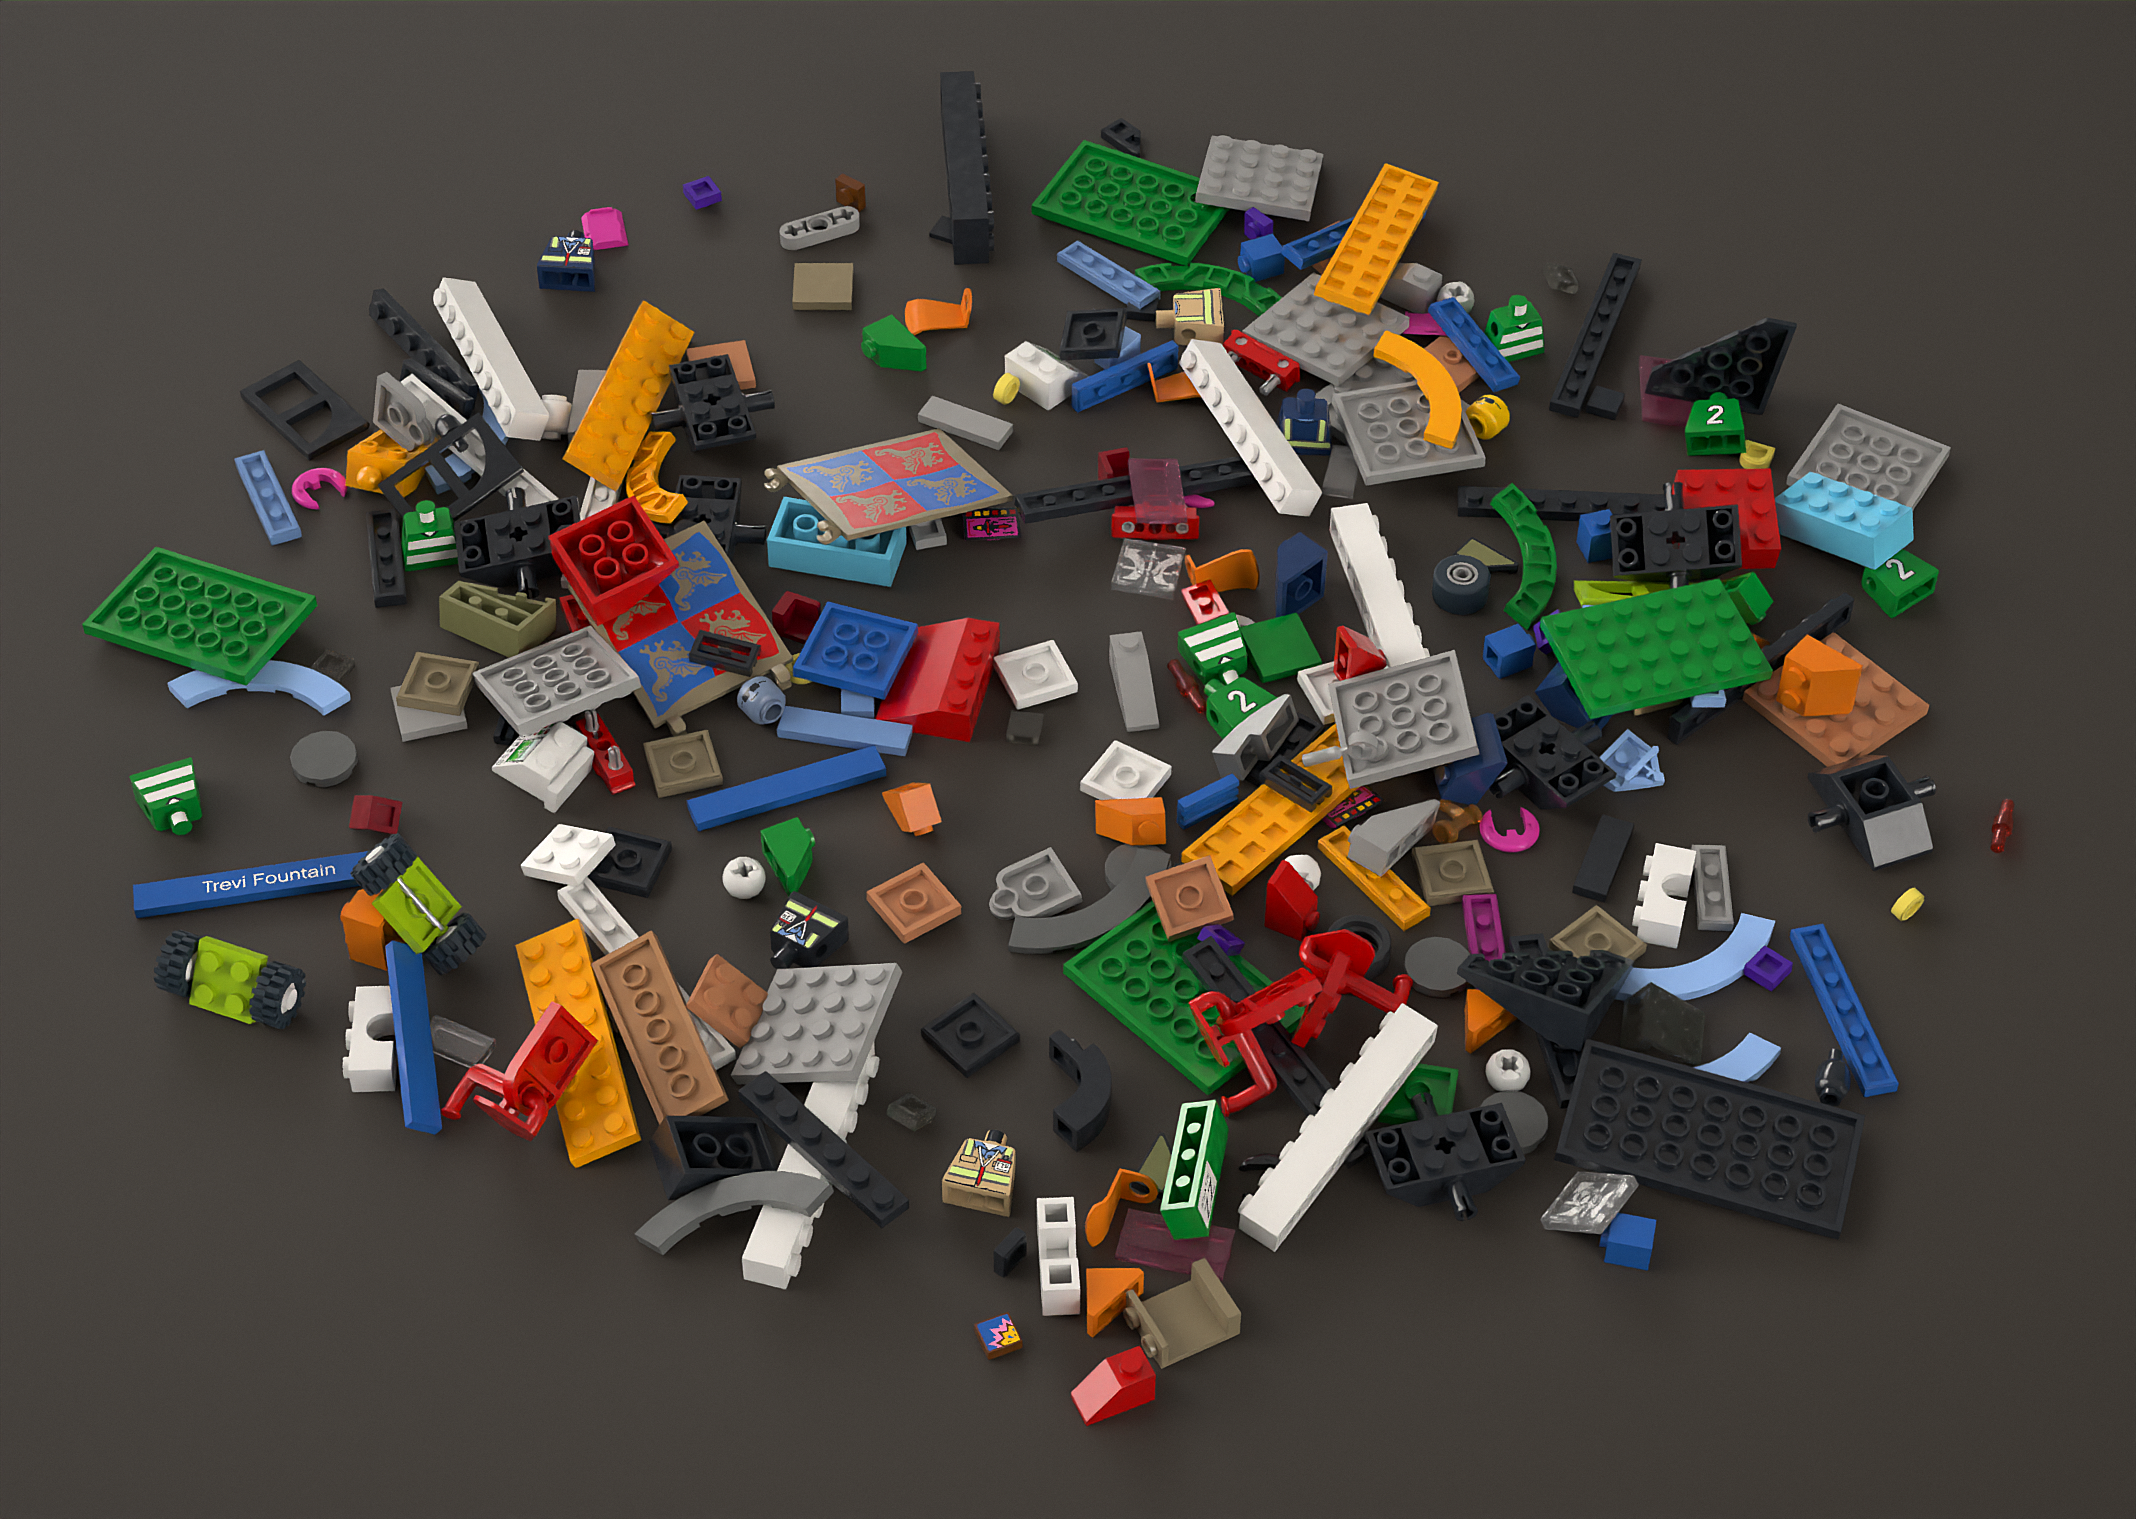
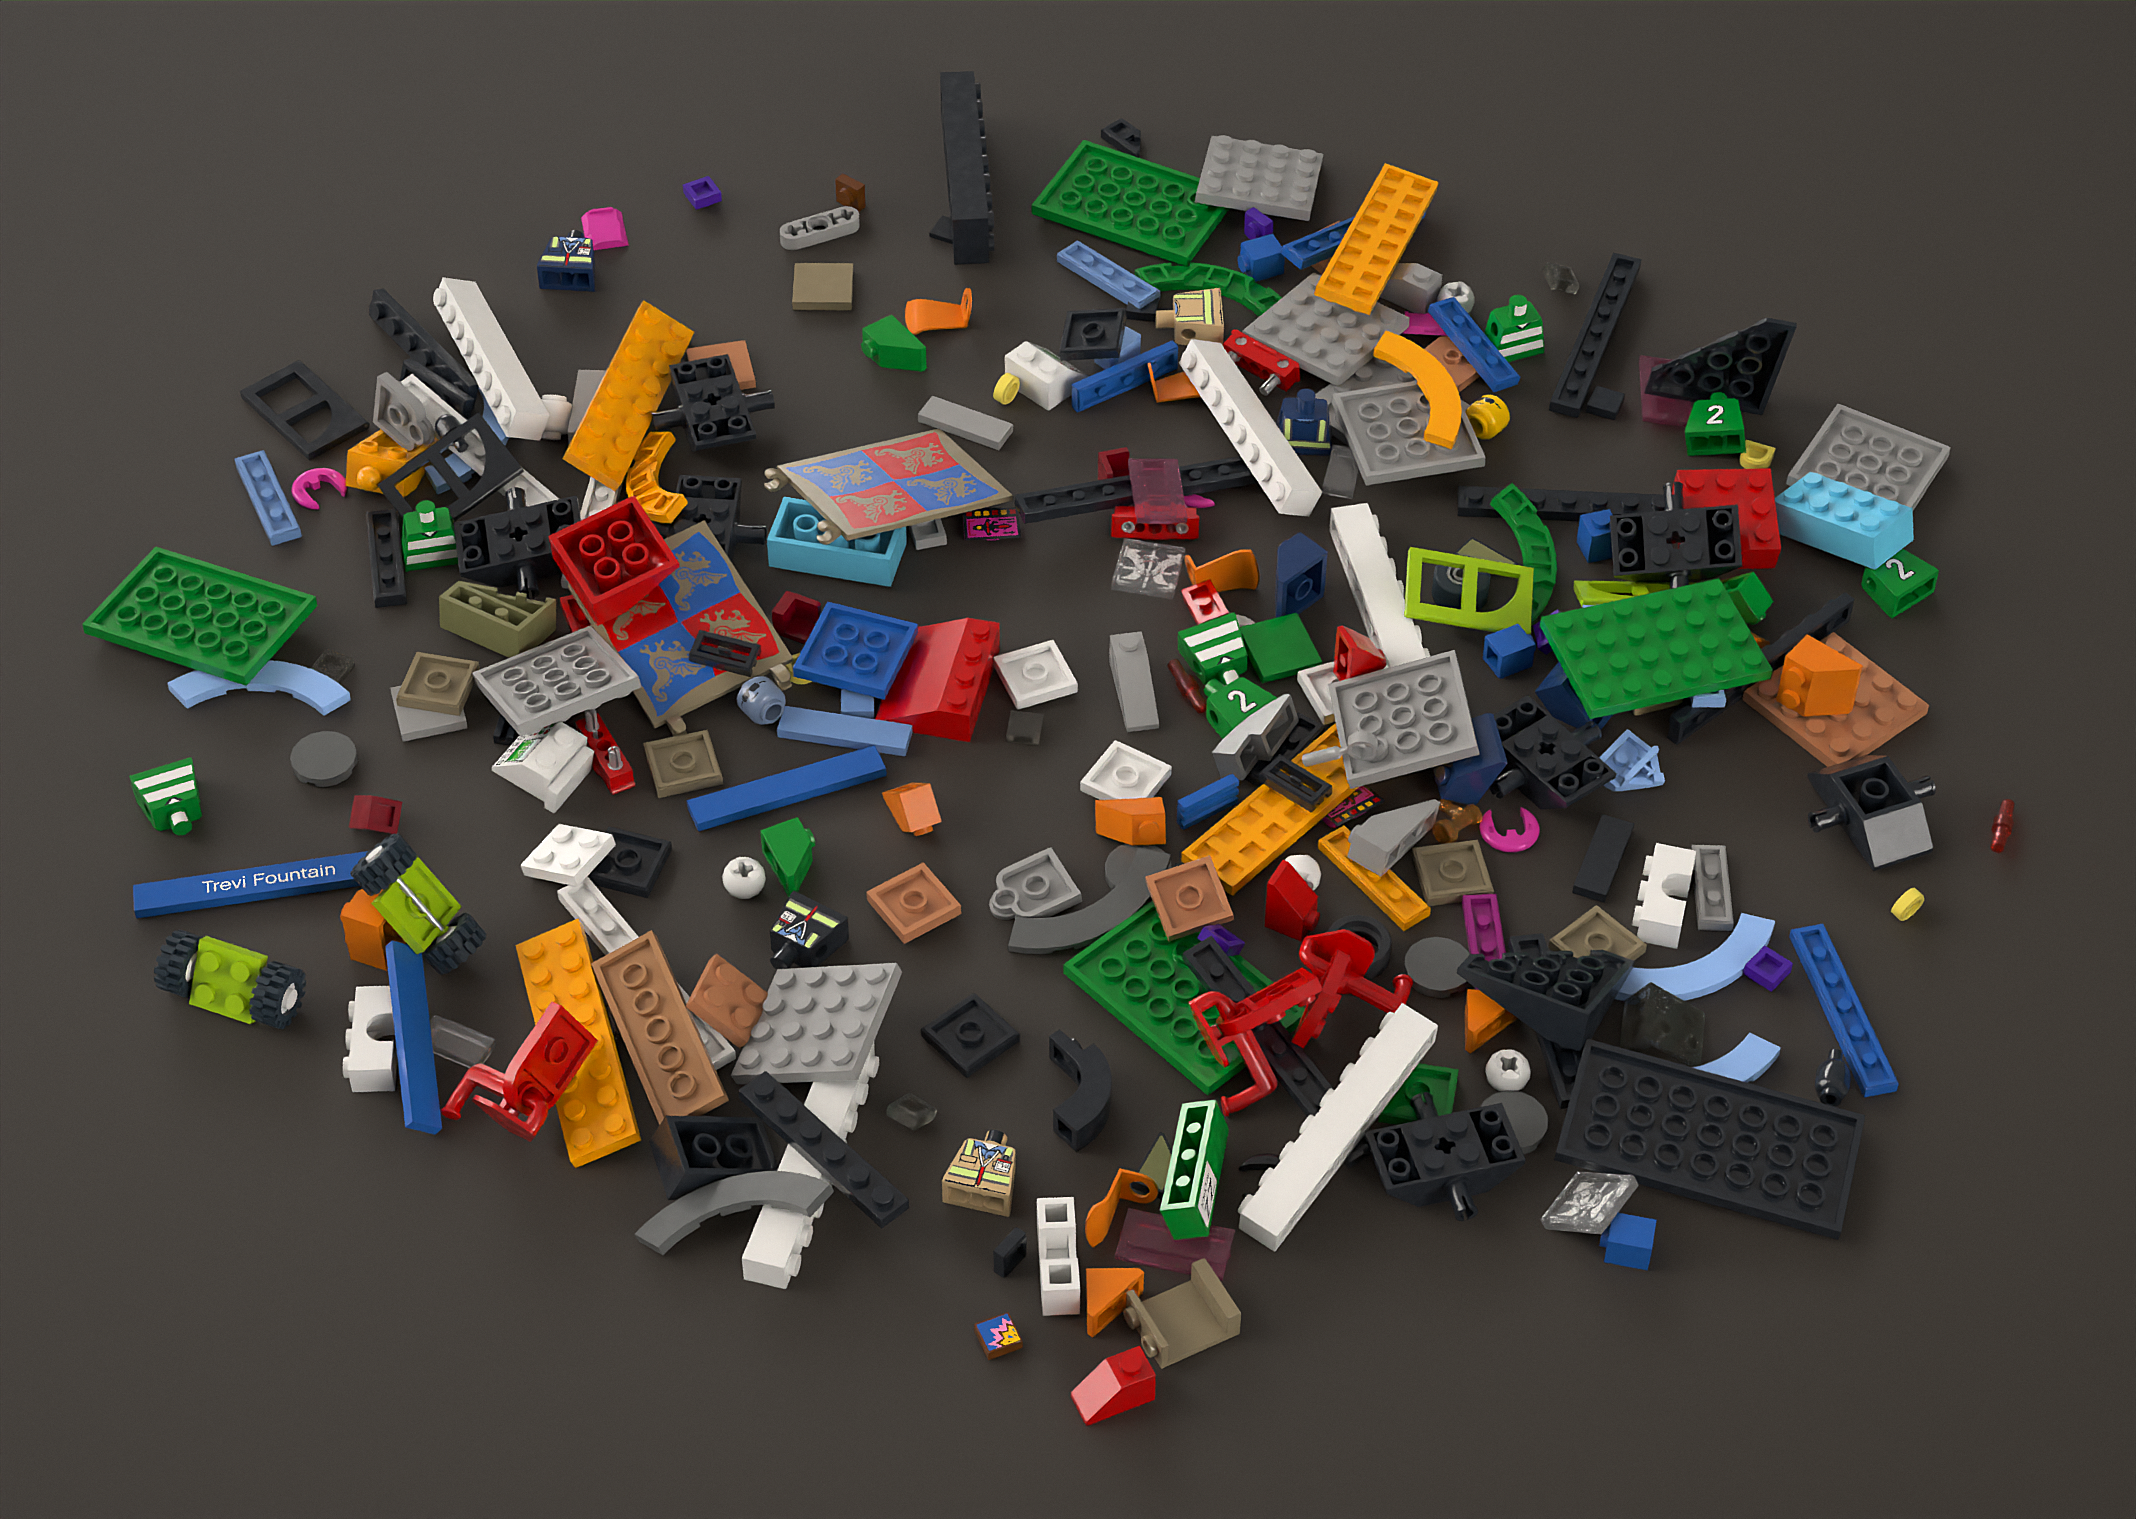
(1515, 612): none -> lime window

